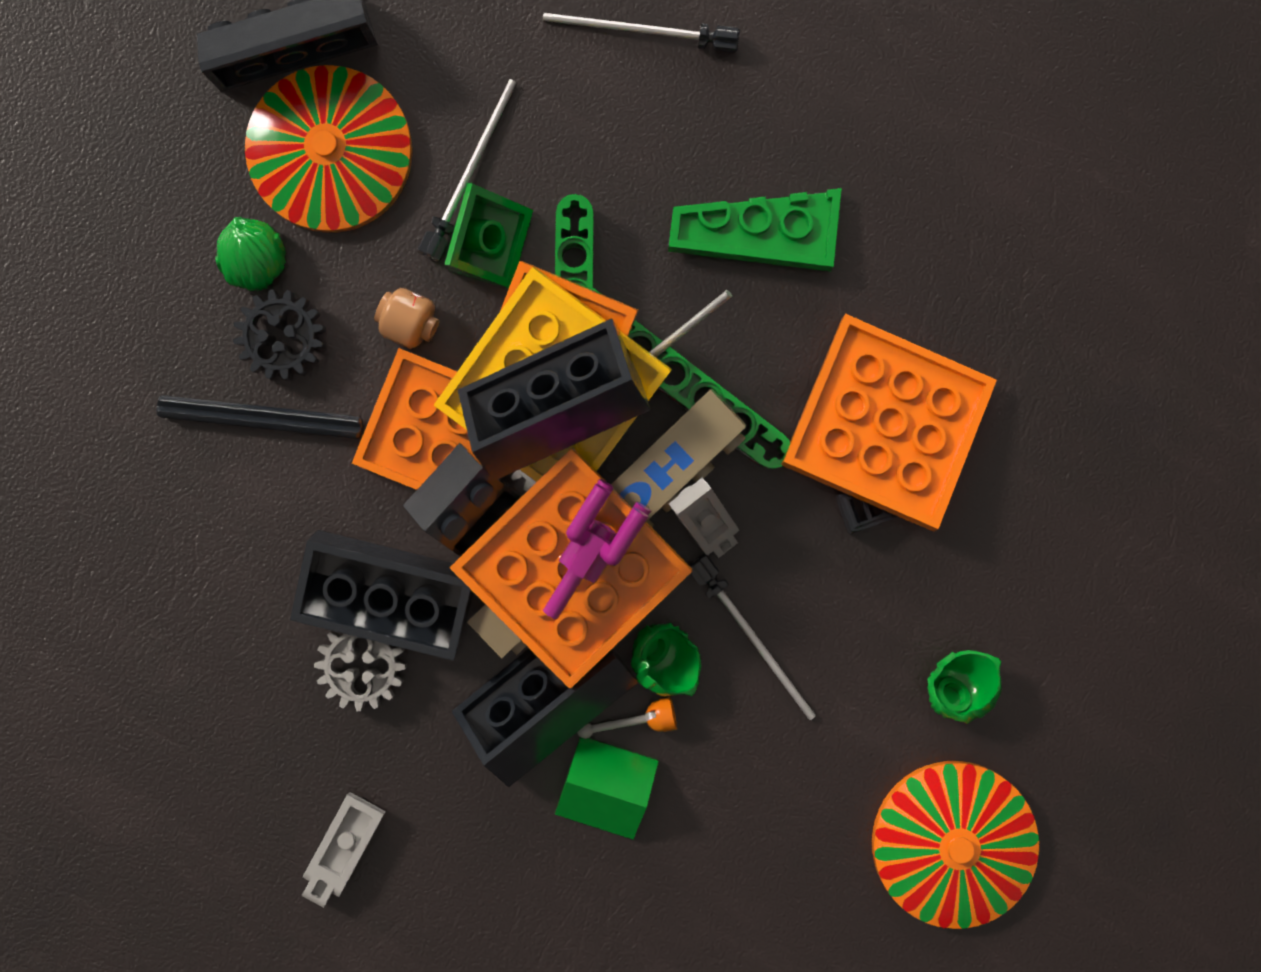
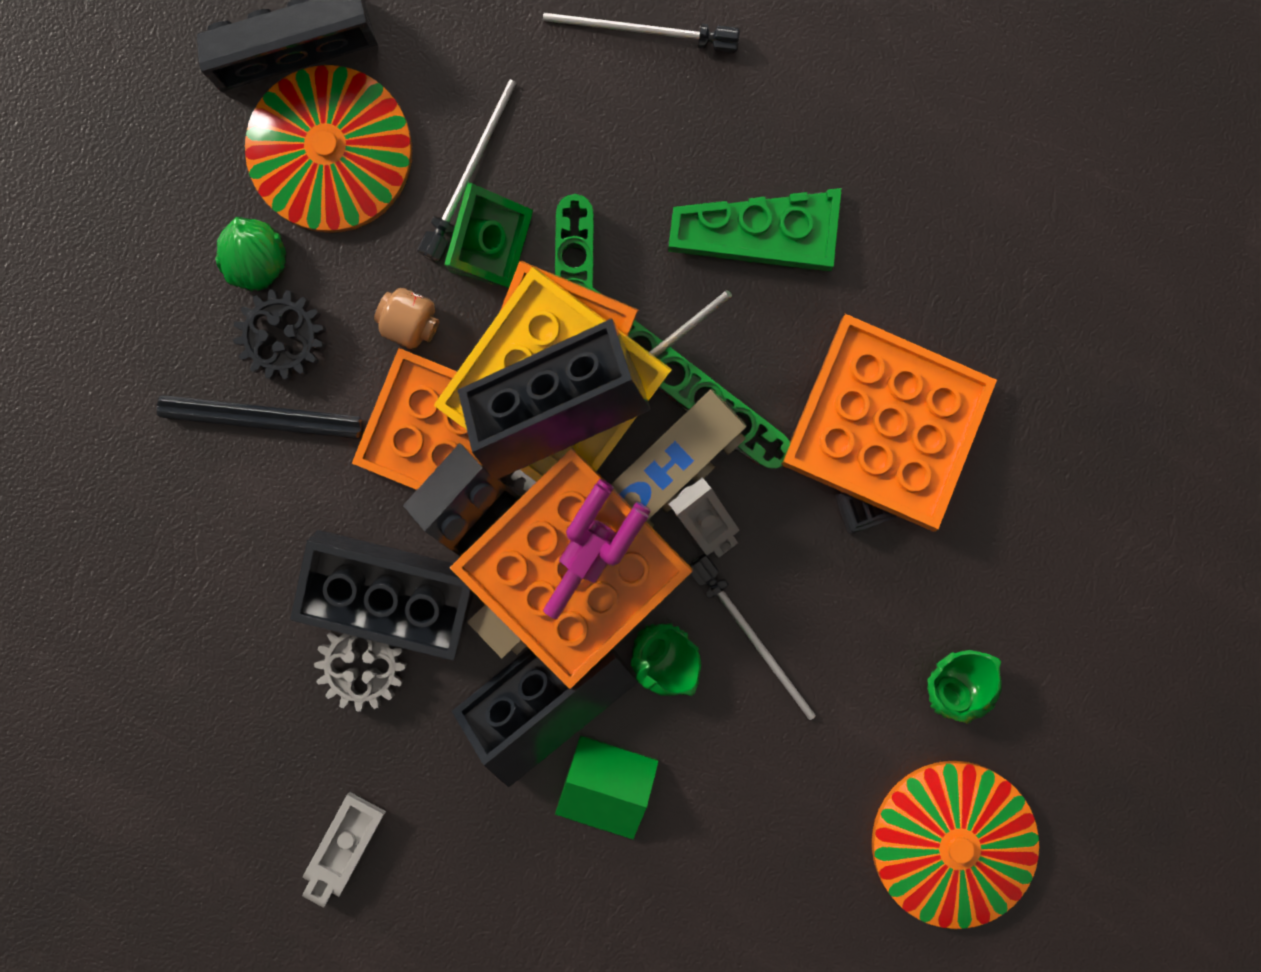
(659, 716): hinge -> none

